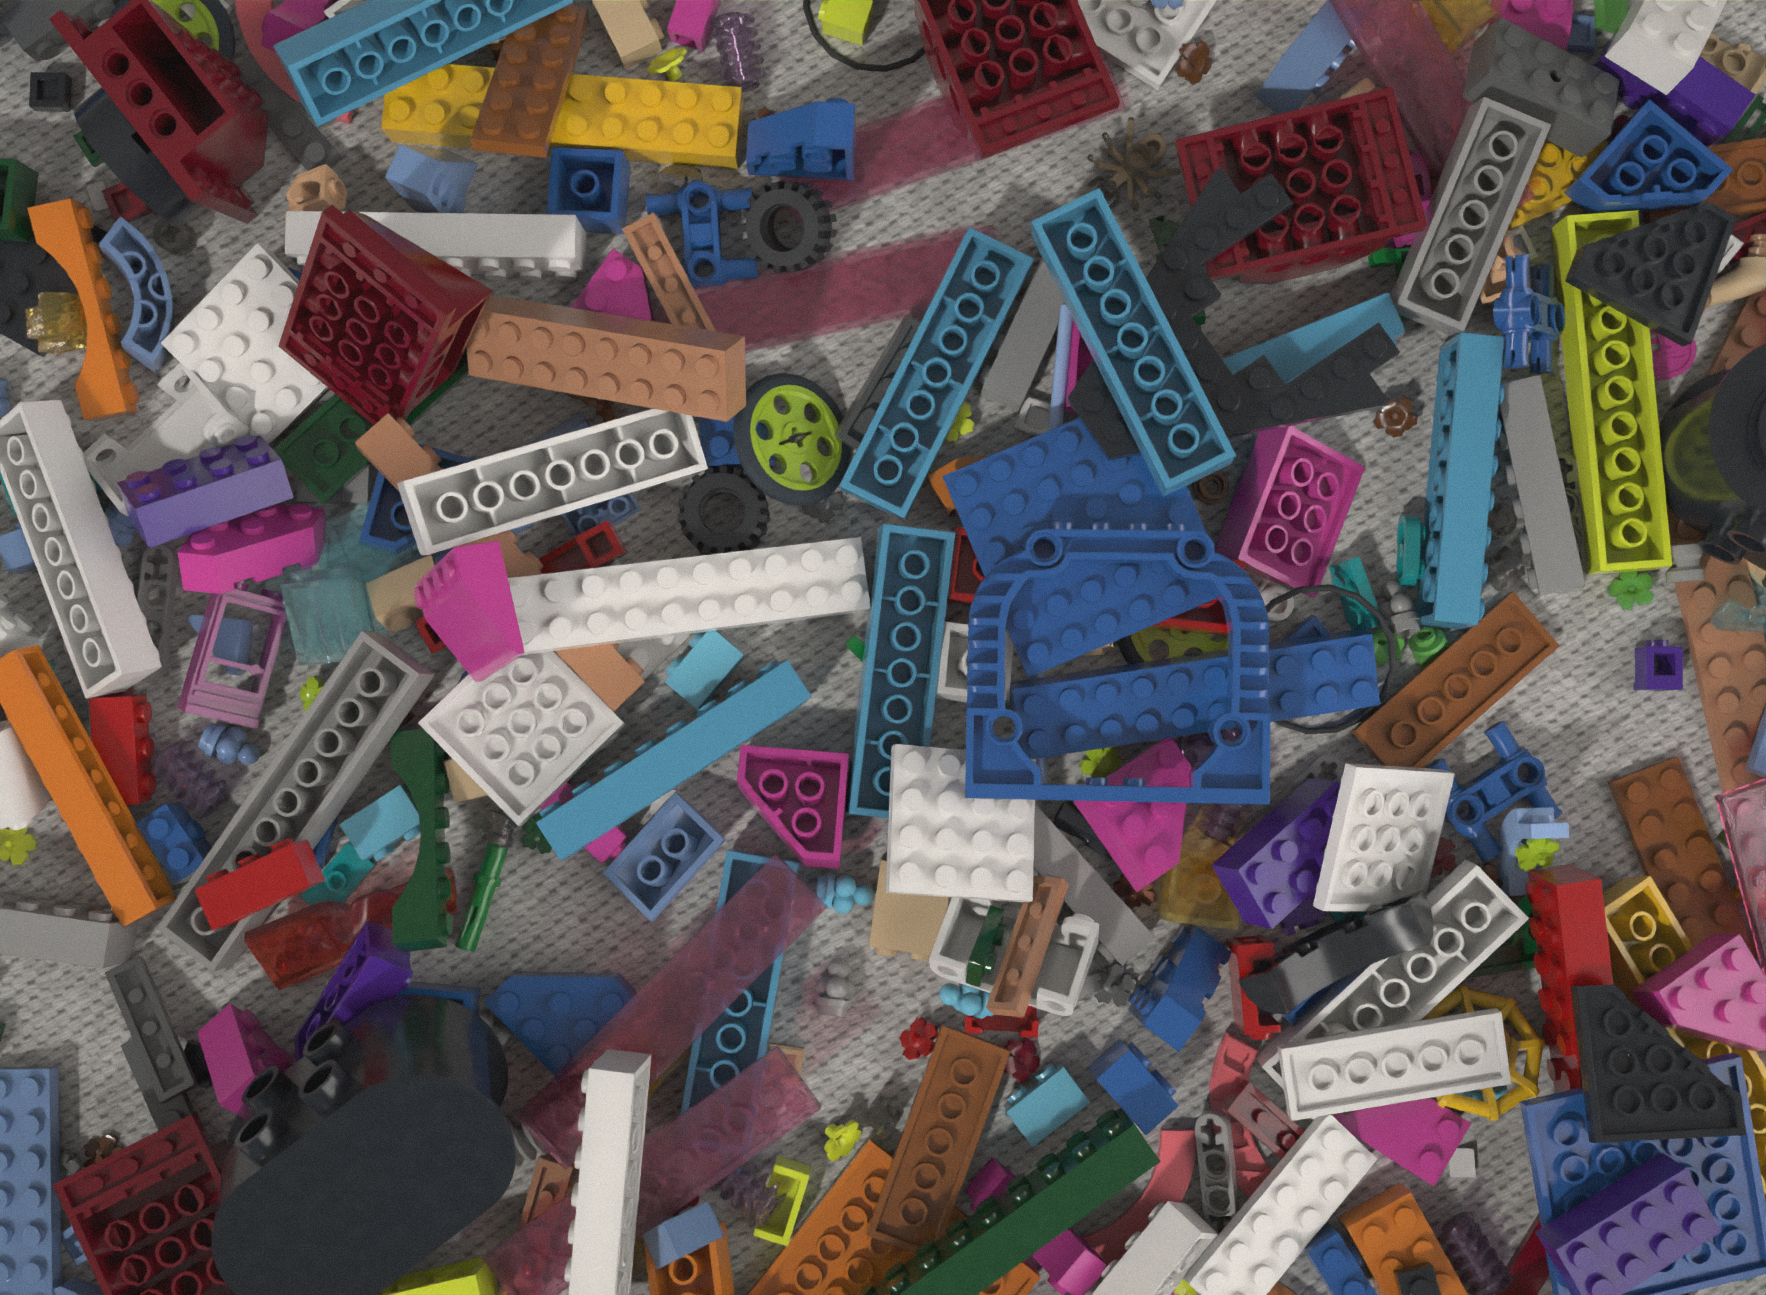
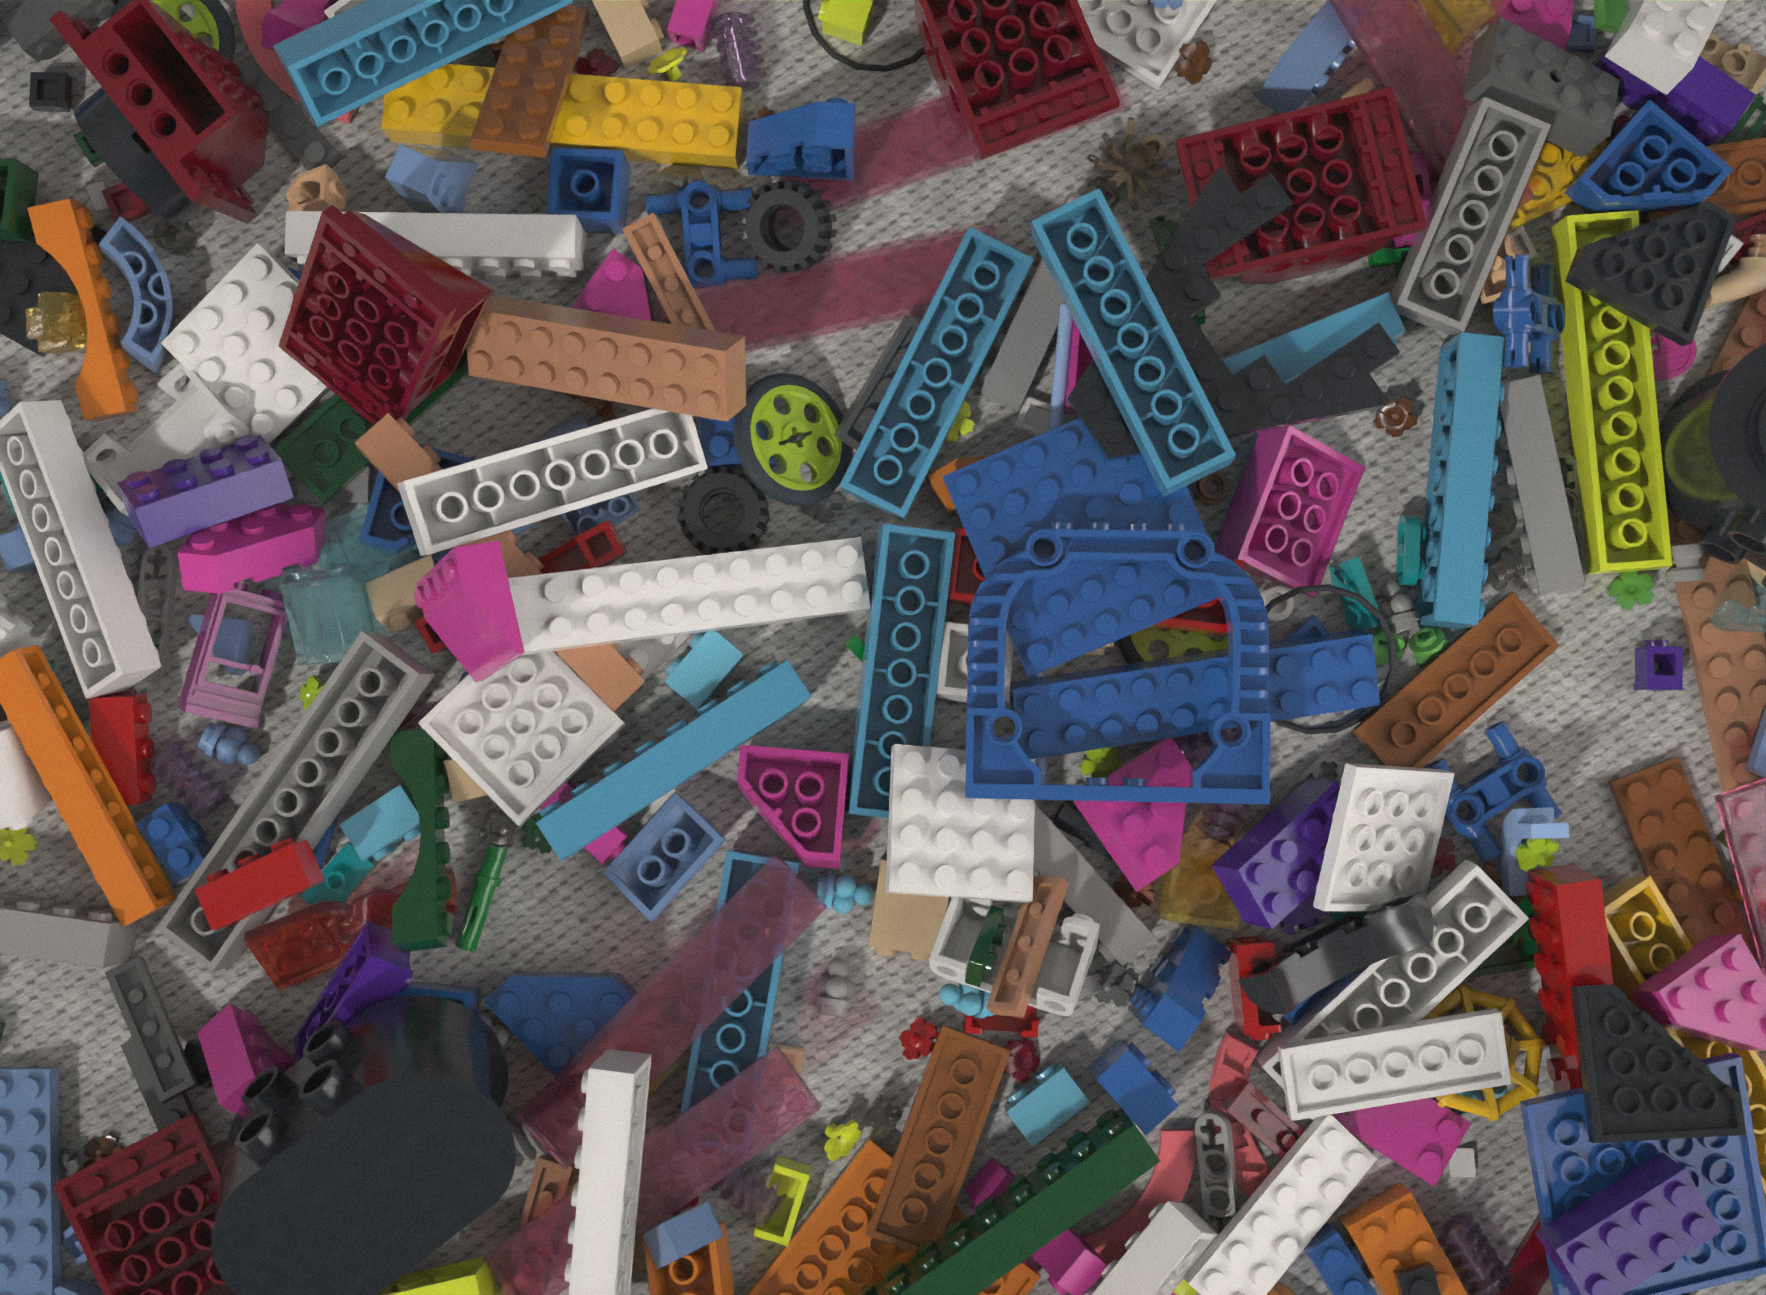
(597, 65): none -> dark red plant

